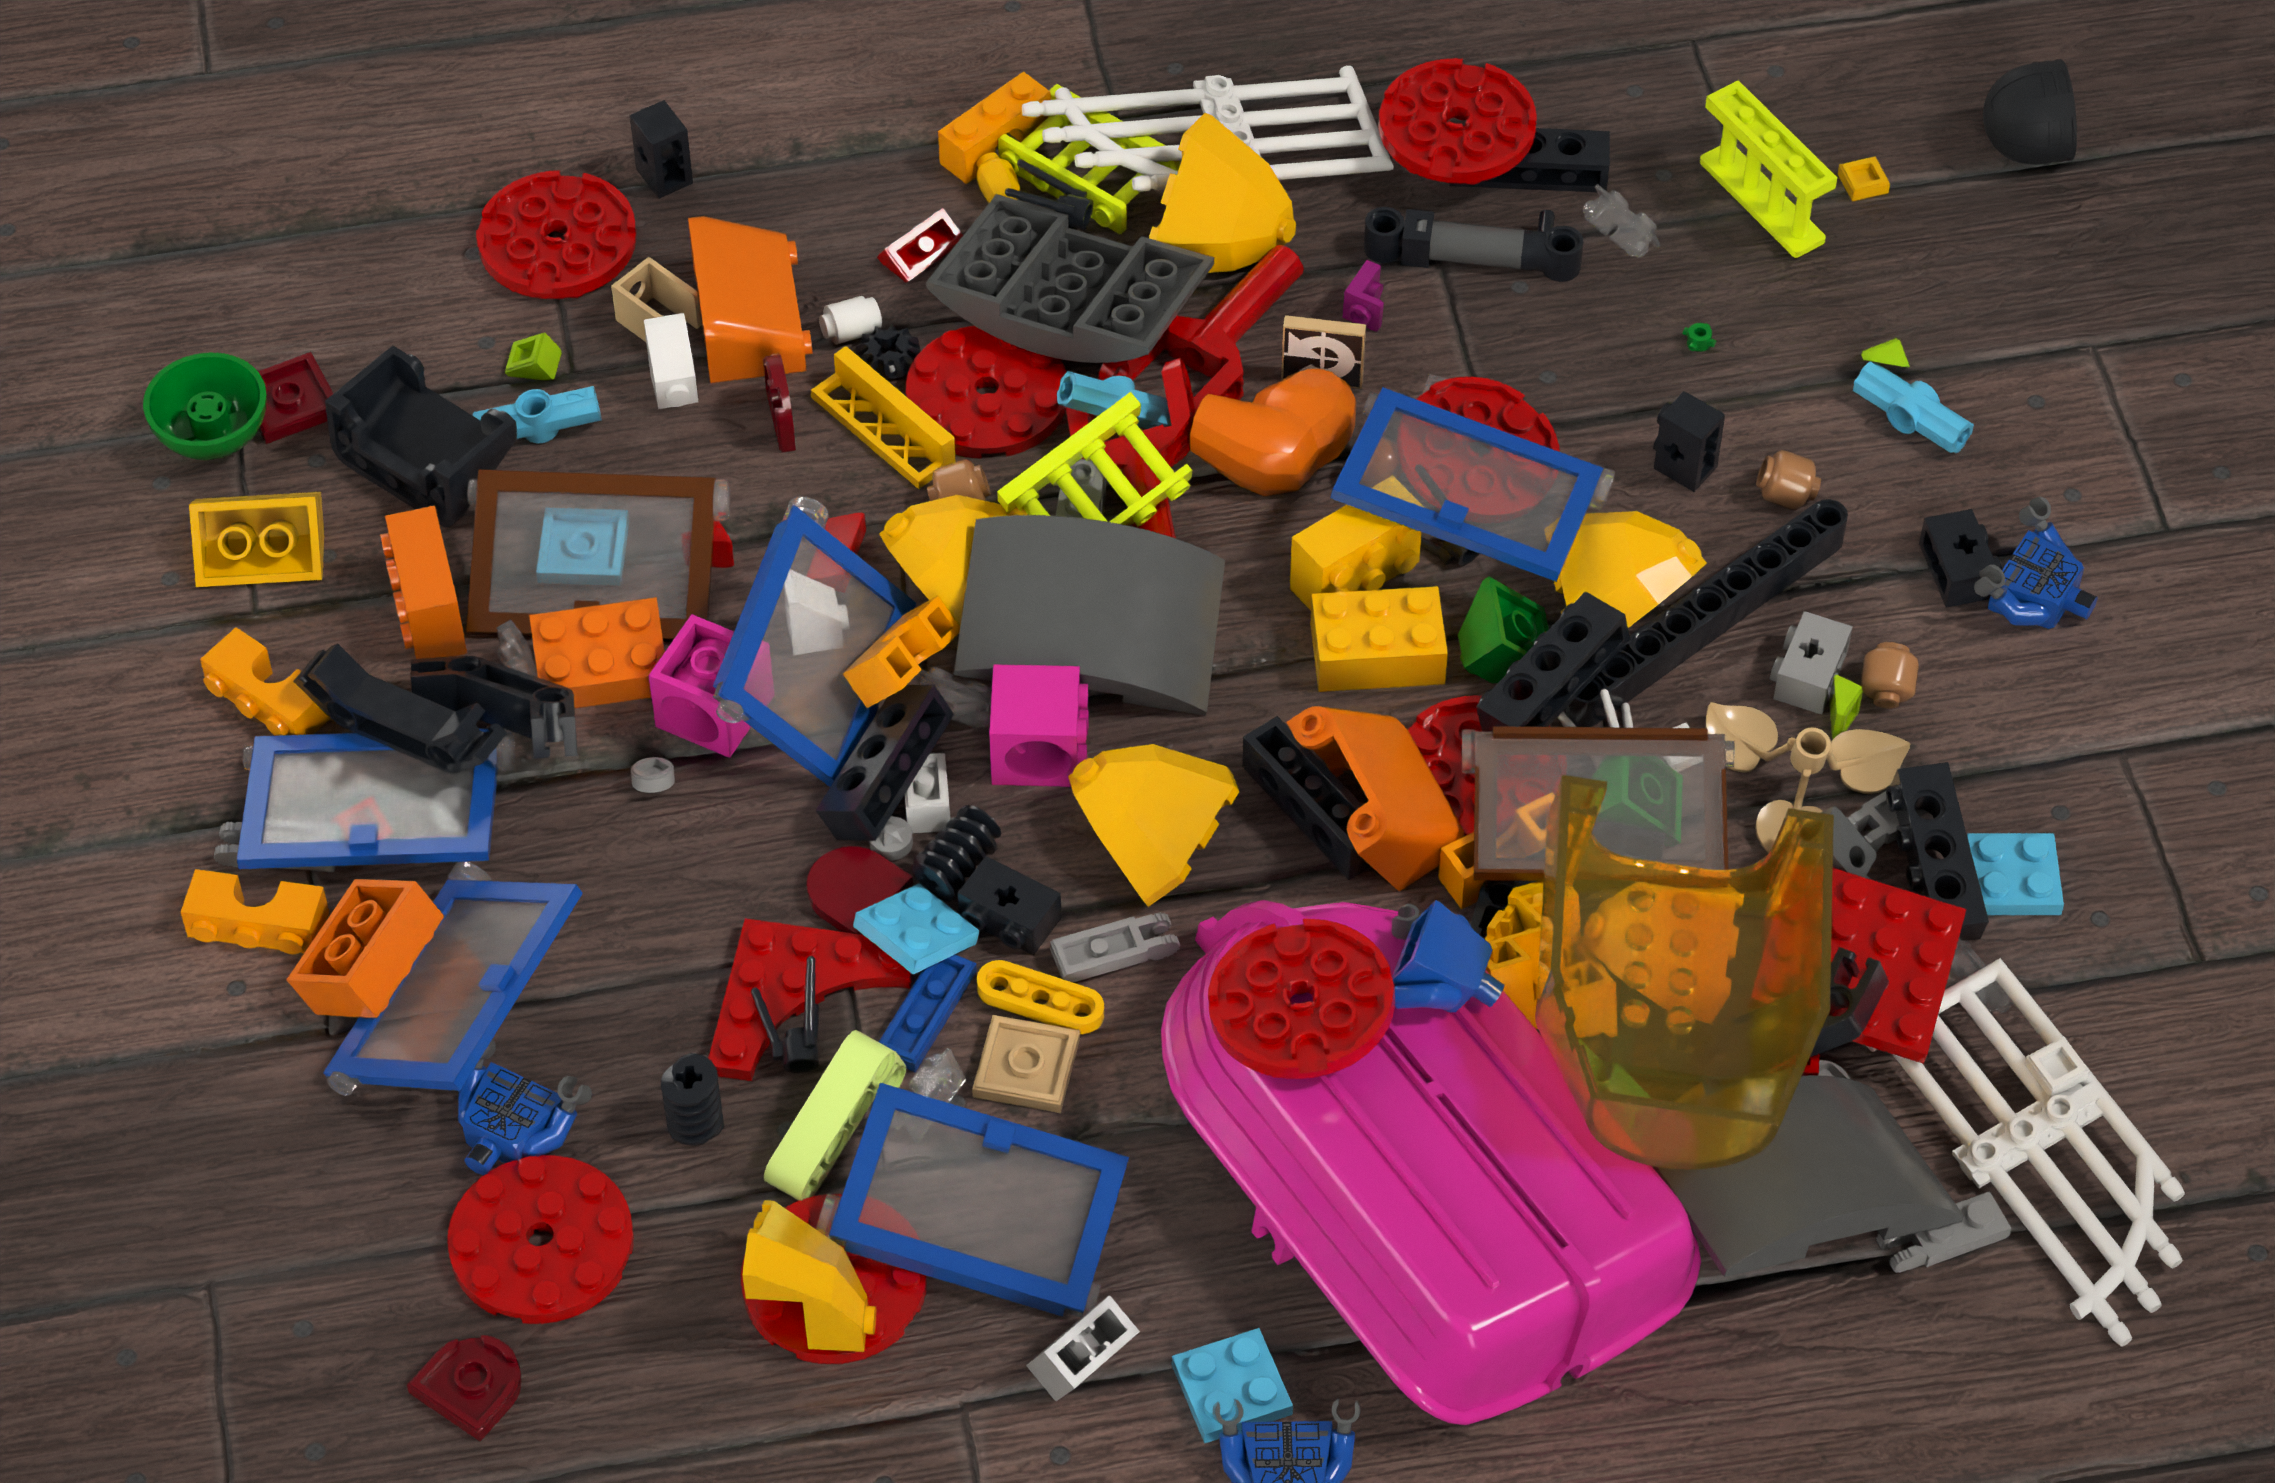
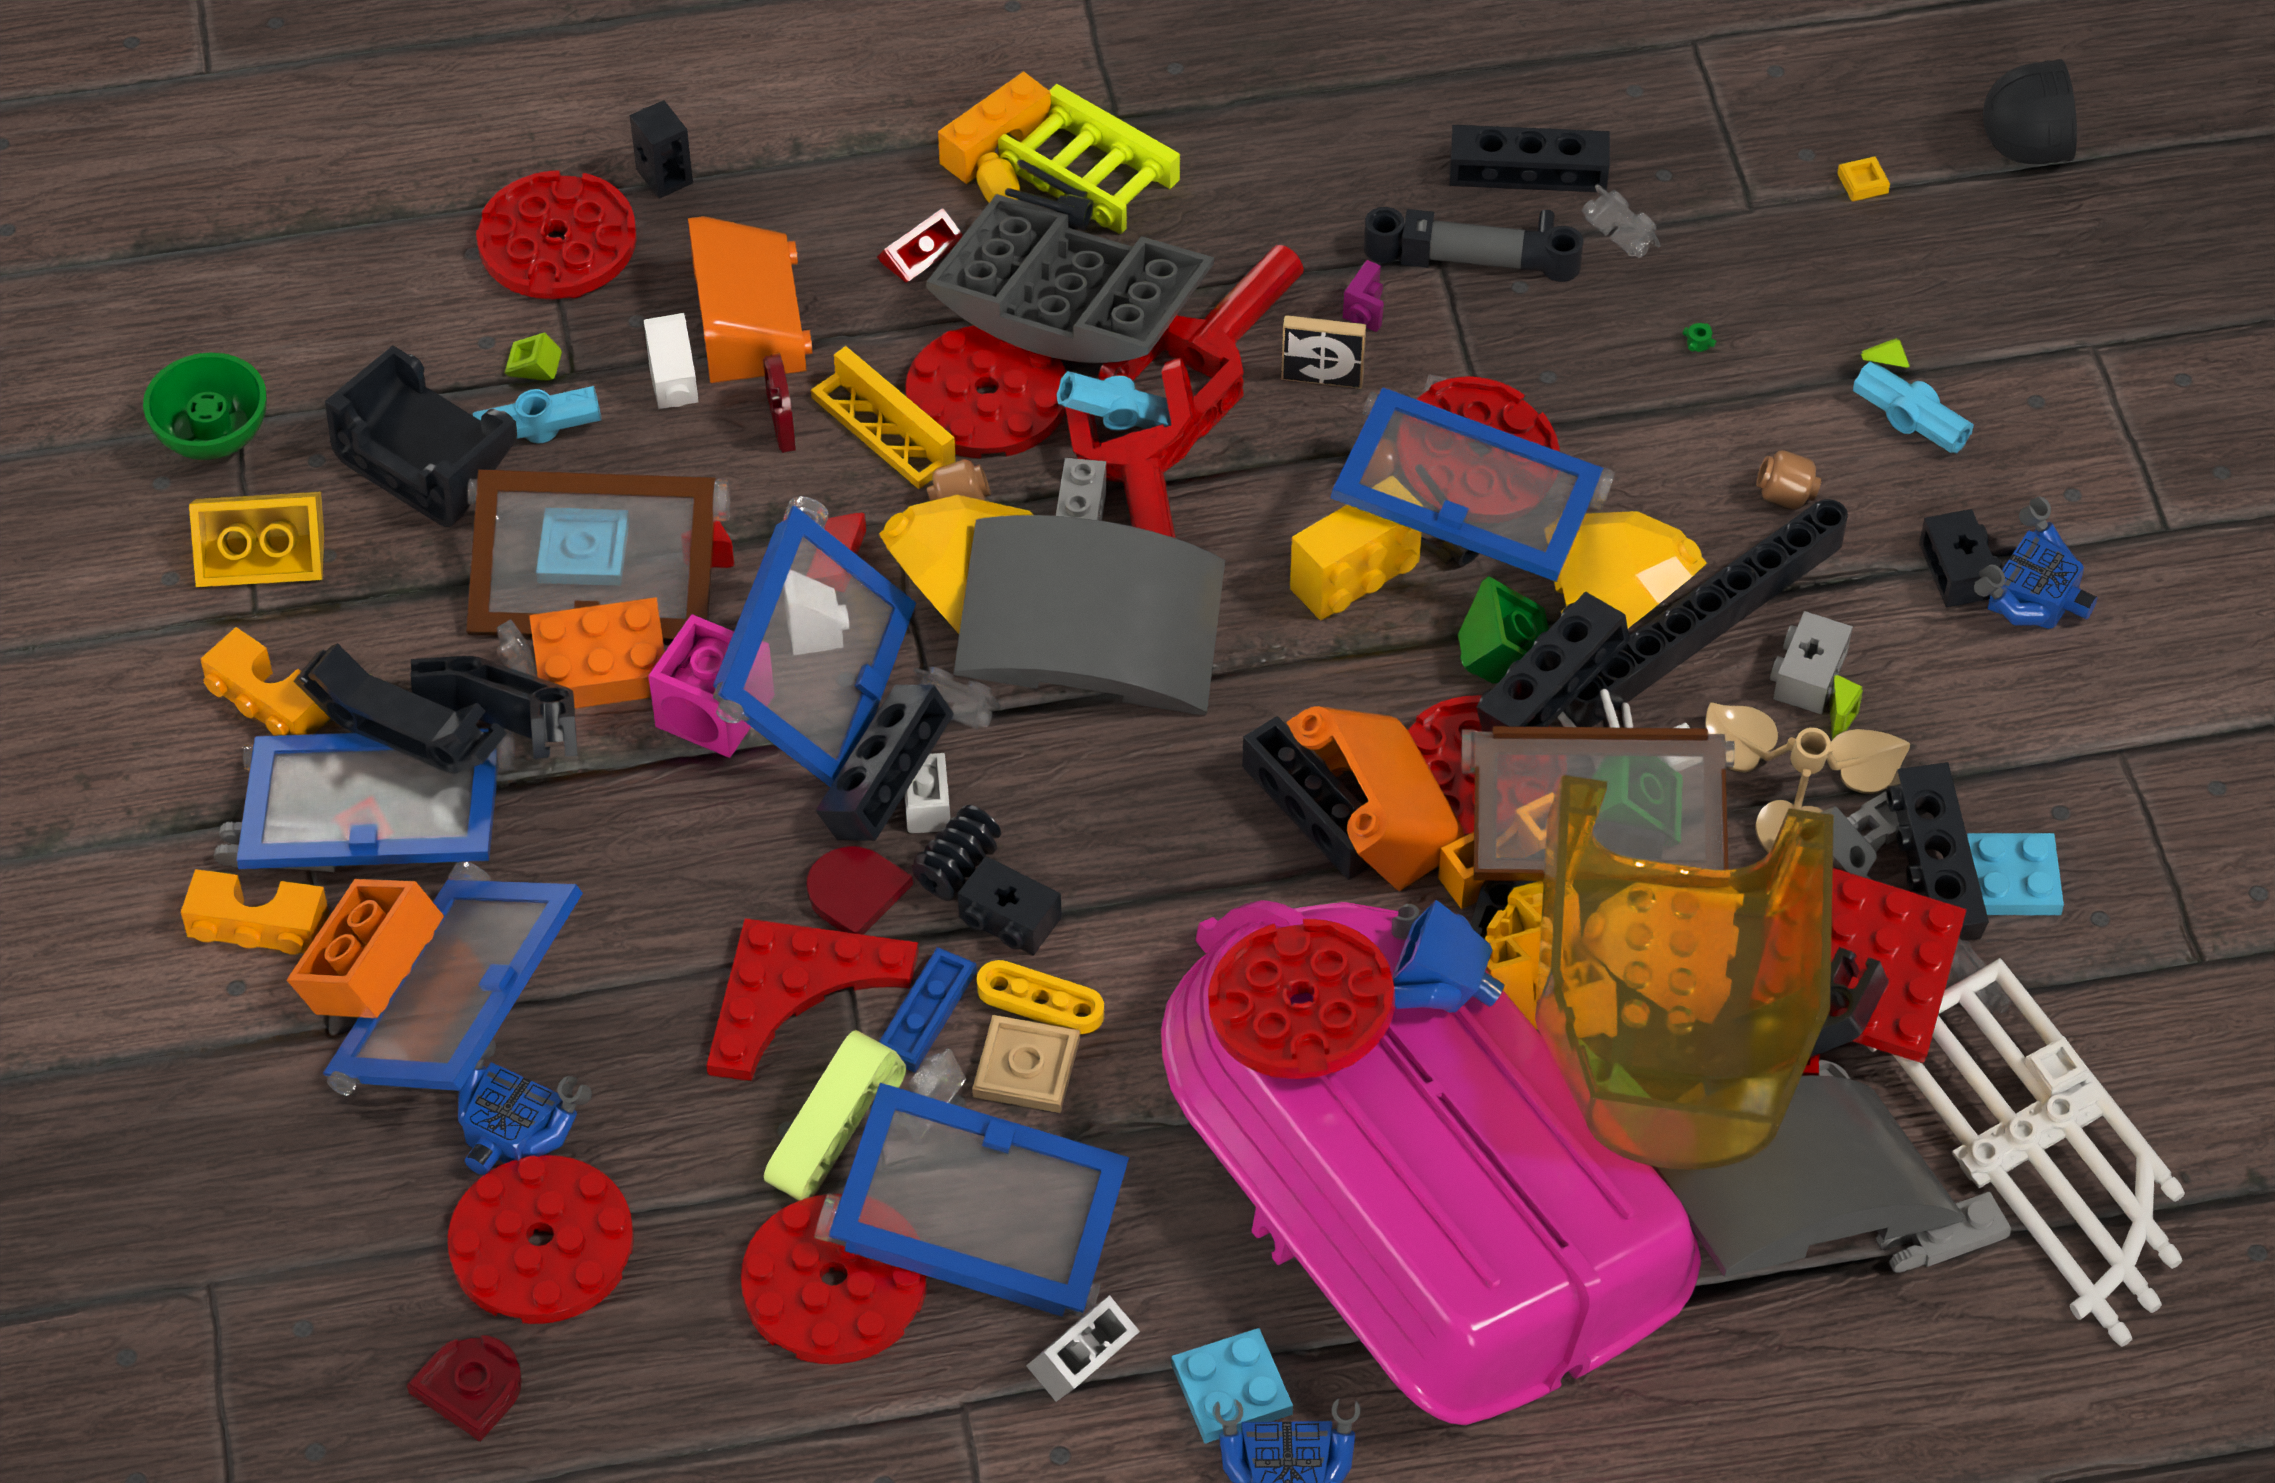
(294, 397): dark red tile -> none
(425, 584): orange brick -> none
(652, 775): light grey tile -> none
(656, 284): tan piece -> none
(692, 1100): black piece -> none
(799, 1046): black plant -> none
(800, 1264): yellow brick -> none
(850, 319): white brick -> none
(891, 364): black gear -> none
(894, 840): light grey tile -> none
(896, 654): light orange arch -> none
(916, 928): medium azure plate -> none
(1037, 724): dark pink brick -> none
(1090, 445): neon yellow fence -> none
(1113, 946): light grey hinge -> none
(1152, 810): yellow brick -> none
(1222, 101): white piece -> none
(1224, 200): yellow brick -> none
(1280, 435): orange piece -> none
(1378, 639): yellow brick -> none
(1496, 129): red plate -> none
(1688, 440): black brick -> none
(1782, 154): neon yellow fence -> none
(1889, 674): medium nougat head -> none

